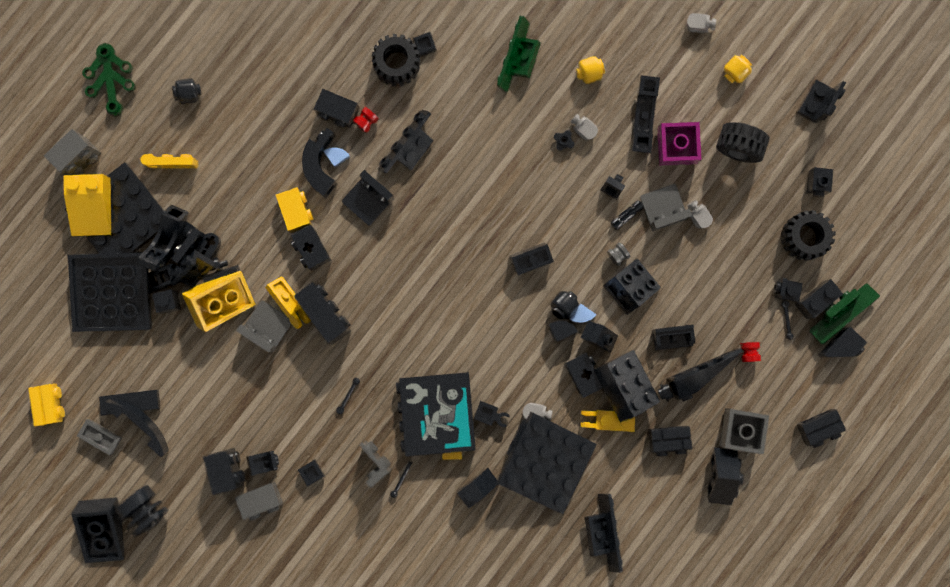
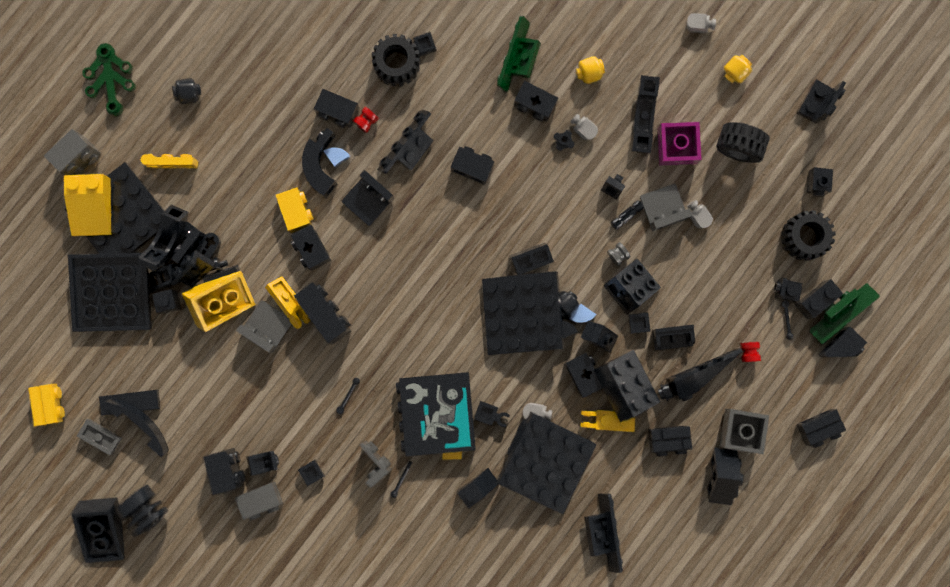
(472, 165): none -> black brick
(523, 313): none -> black plate
(530, 93): none -> black brick
(639, 323): none -> black plate

